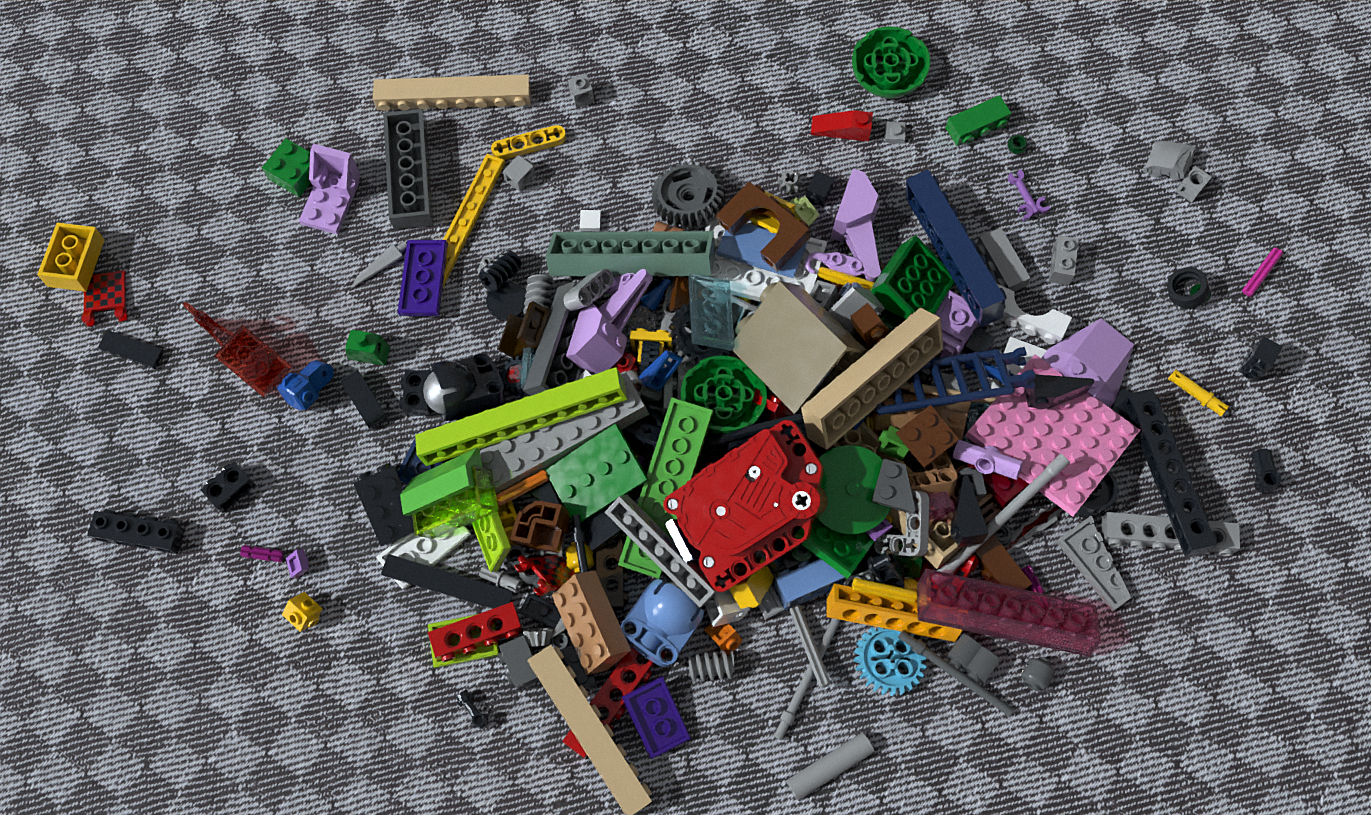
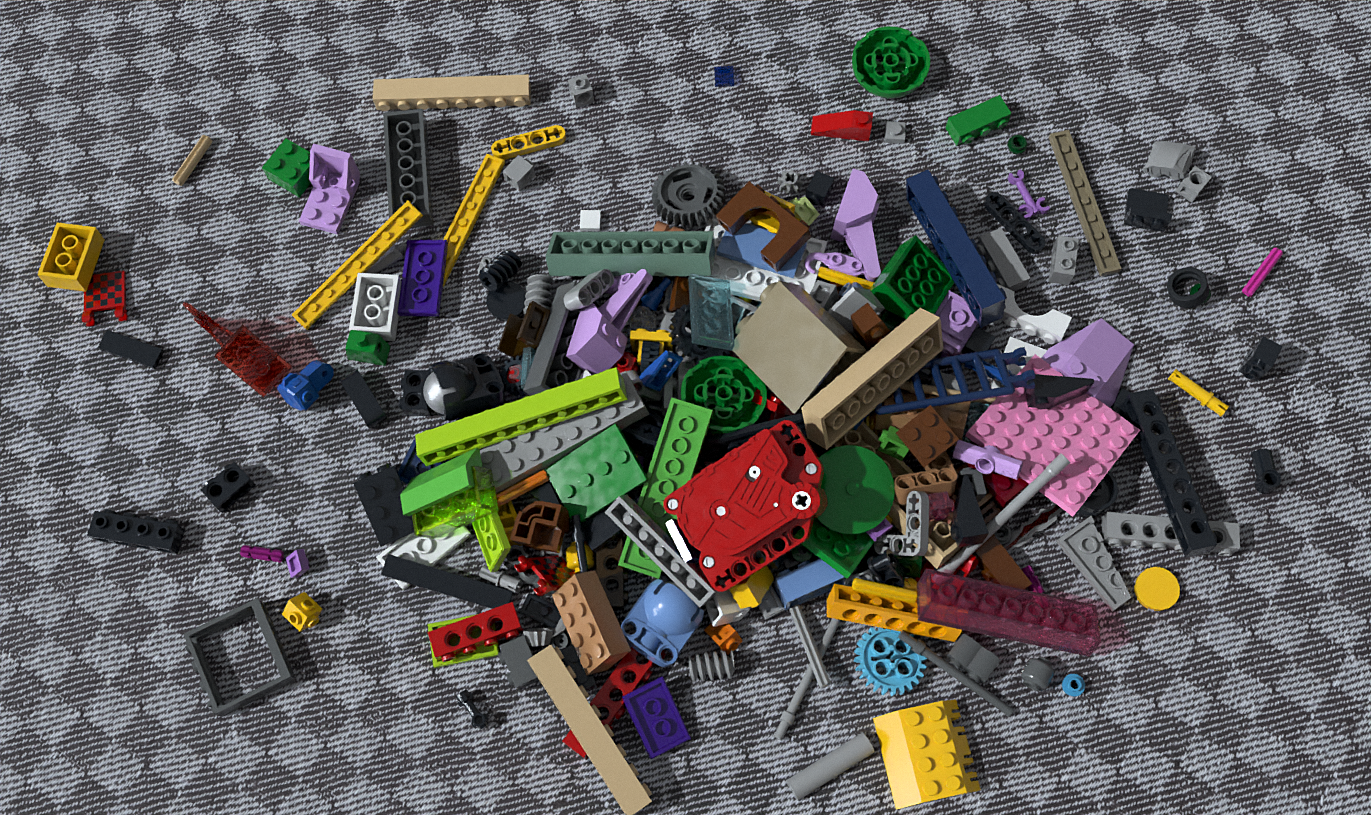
(192, 160): none -> tan axle
(202, 666): none -> dark grey window
(359, 262): none -> yellow tile
(376, 304): none -> white brick
(724, 76): none -> clear blue tile
(894, 487): dark grey wing -> none
(925, 753): none -> yellow slope
(1018, 220): none -> black beam
(1067, 687): none -> dark azure plate
(1084, 203): none -> dark tan plate
(1147, 210): none -> black bracket
(1157, 589): none -> yellow tile

